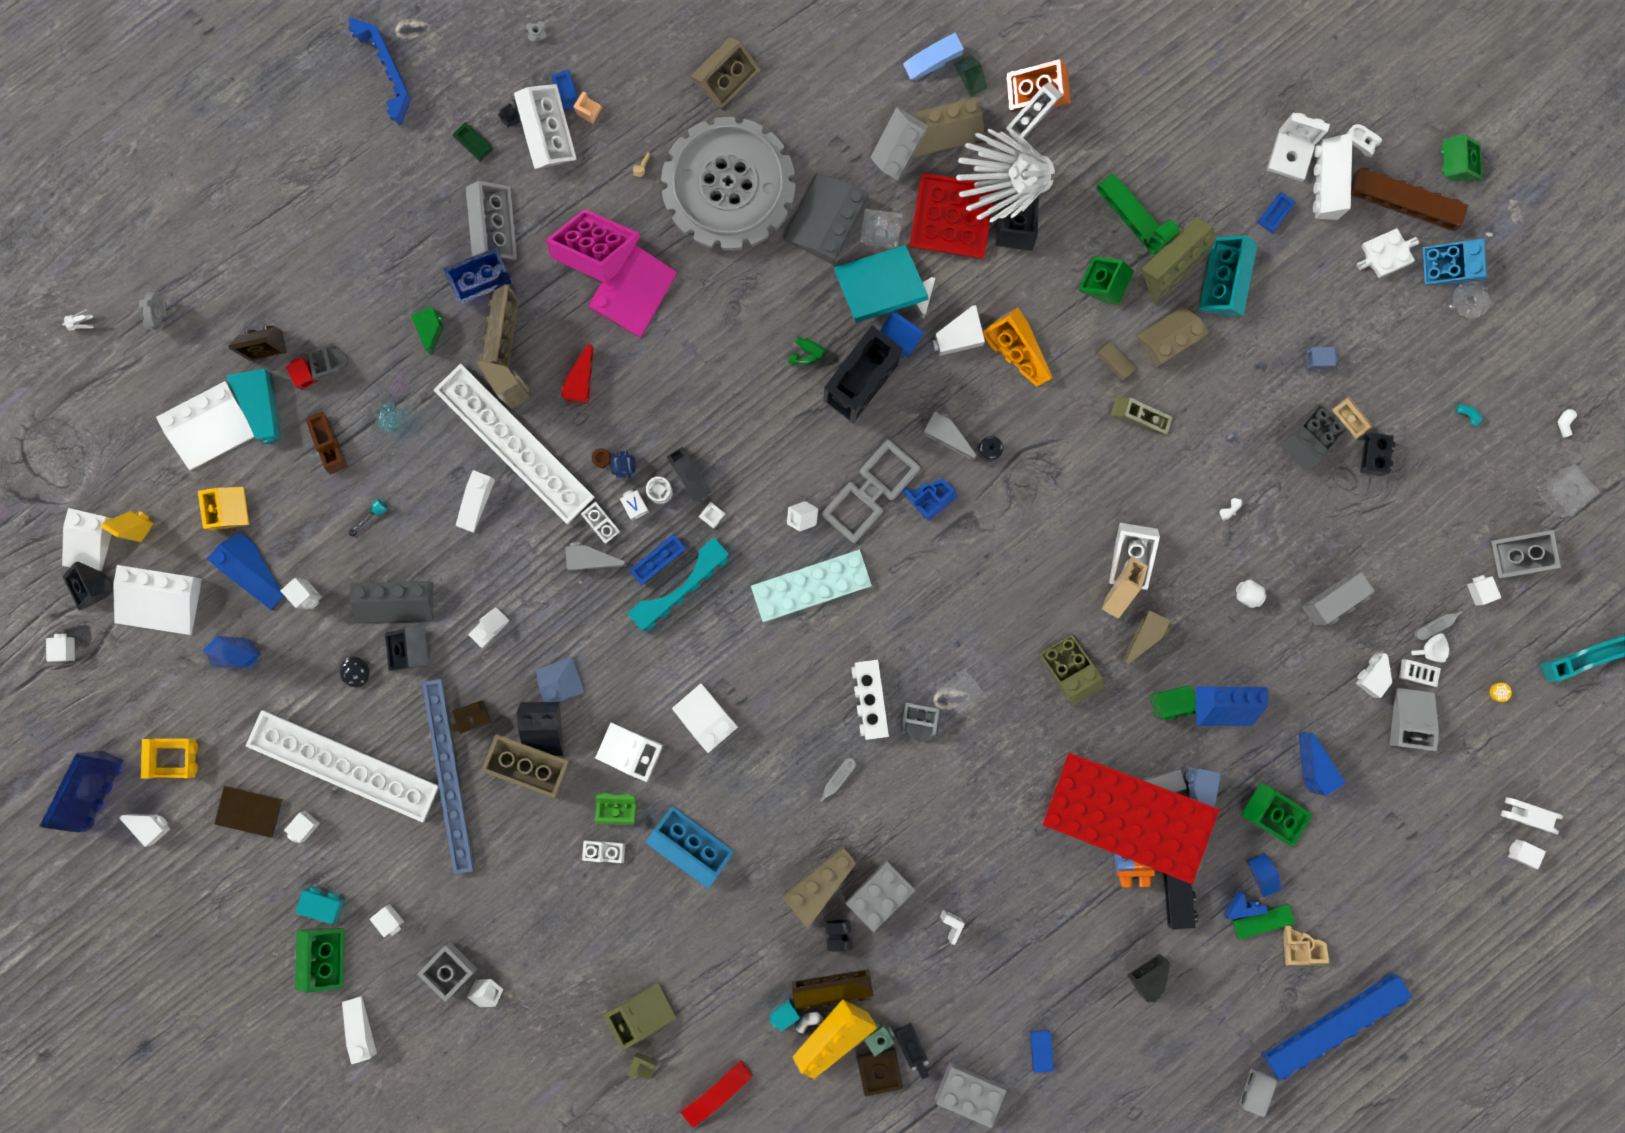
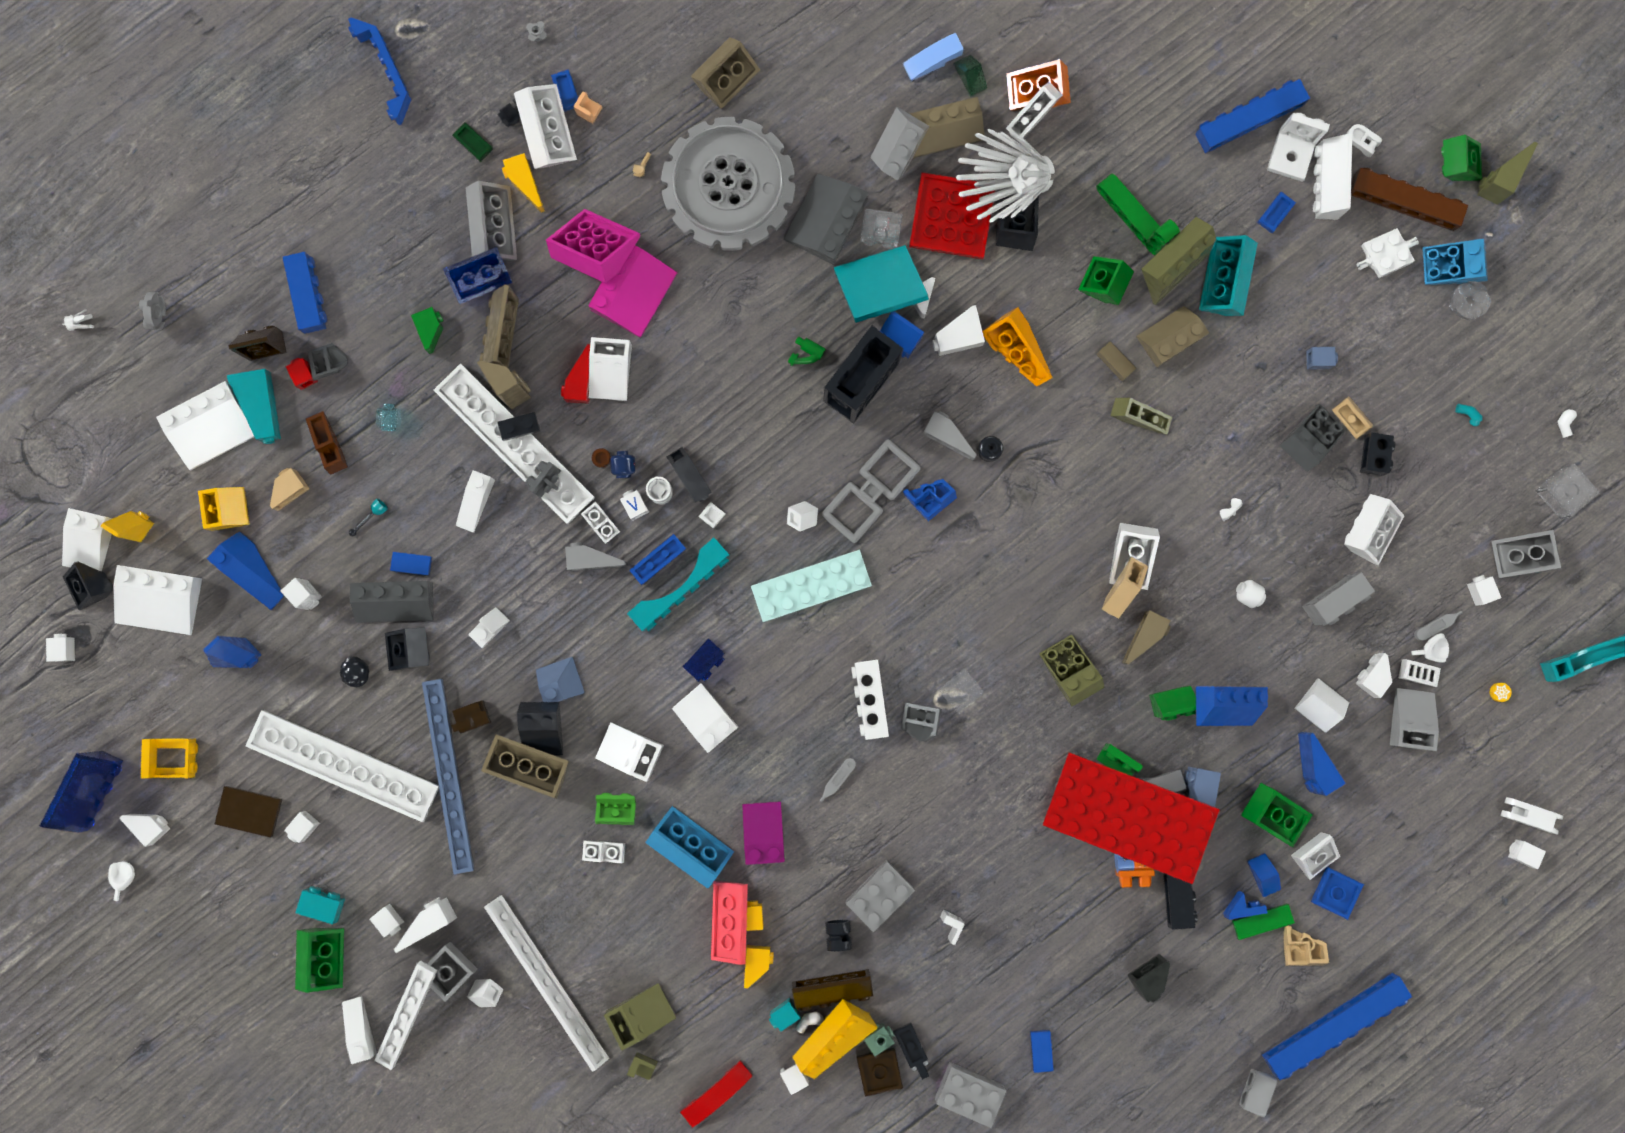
(120, 877): none -> white piece
(287, 488): none -> tan slope
(304, 292): none -> blue brick
(405, 1015): none -> white plate
(411, 563): none -> blue tile
(435, 916): none -> white slope
(518, 426): none -> black plate
(521, 176): none -> yellow slope
(545, 480): none -> dark grey hips
(546, 983): none -> white plate
(609, 368): none -> white slope
(704, 660): none -> clear blue bracket
(729, 922): none -> coral tile
(754, 915): none -> yellow brick
(756, 963): none -> yellow slope
(763, 833): none -> magenta slope
(794, 1079): none -> white panel
(816, 889): dark tan wedge -> none
(1116, 759): none -> green bracket
(1252, 116): none -> blue brick
(1316, 855): none -> white slope
(1322, 706): none -> white slope
(1337, 893): none -> blue tile
(1374, 529): none -> white slope
(1504, 181): none -> olive slope

